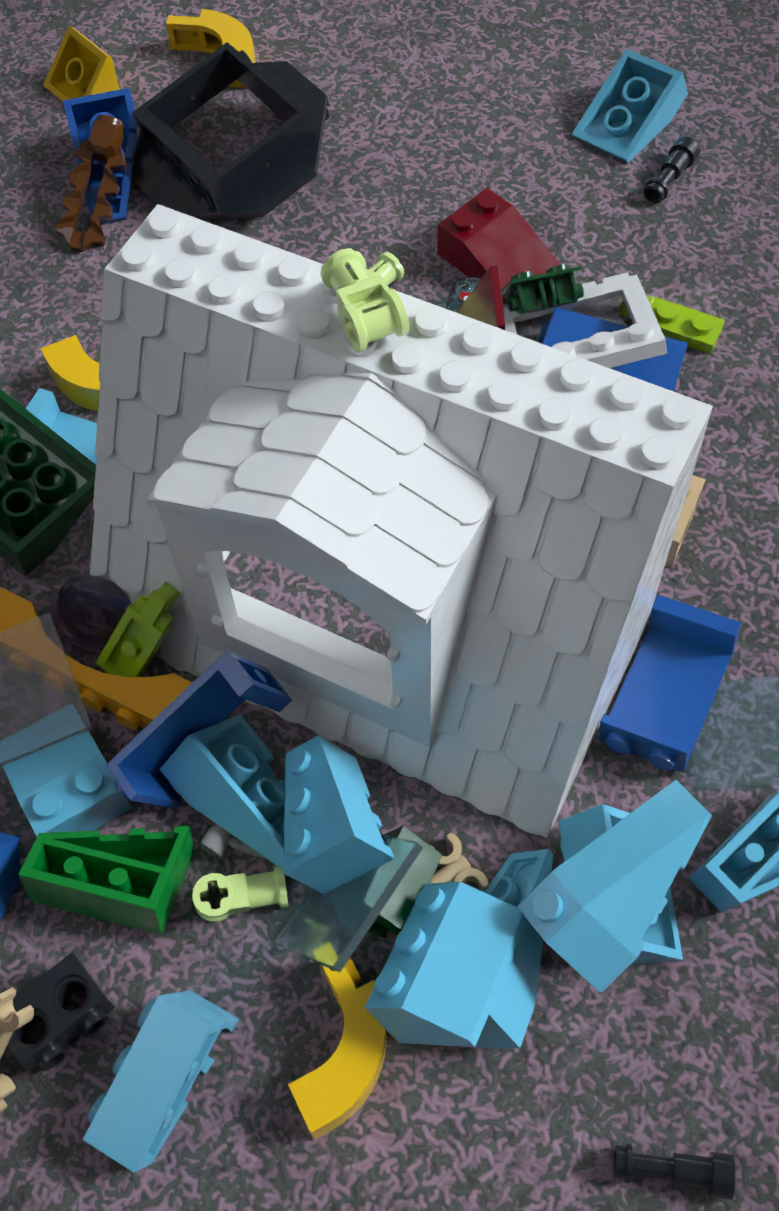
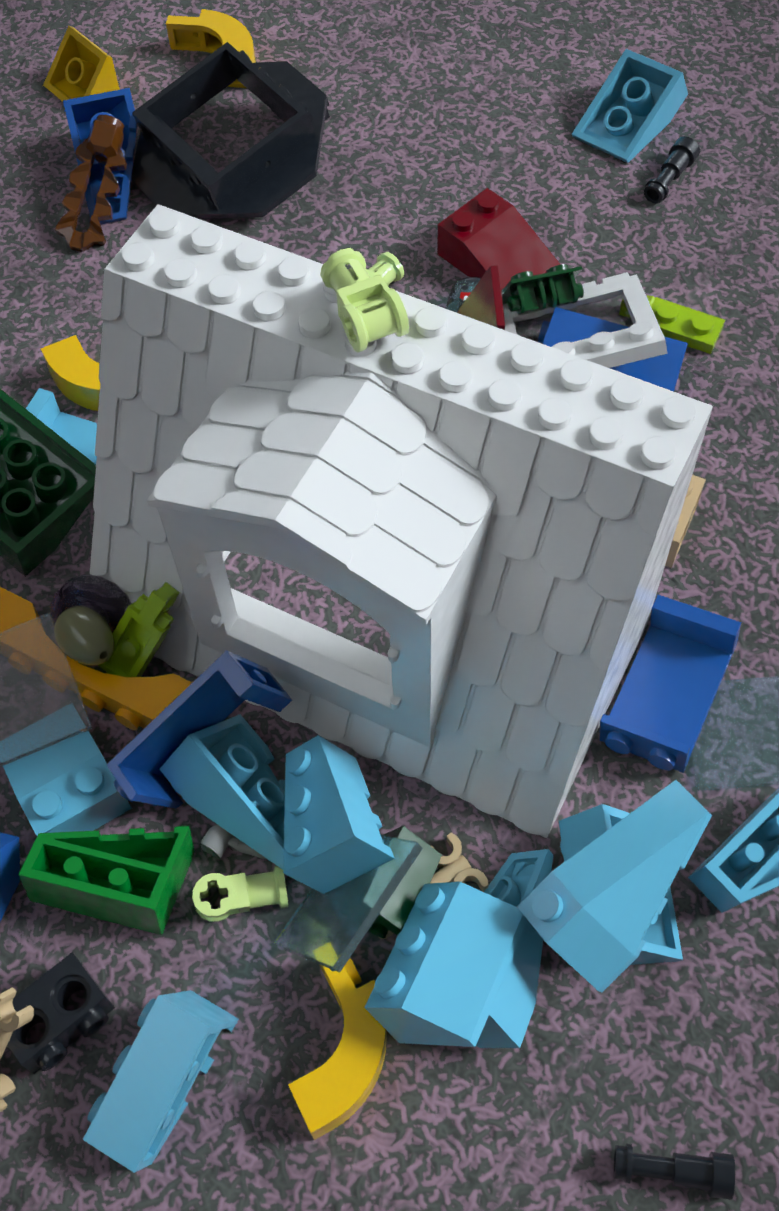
(84, 635): none -> olive animal

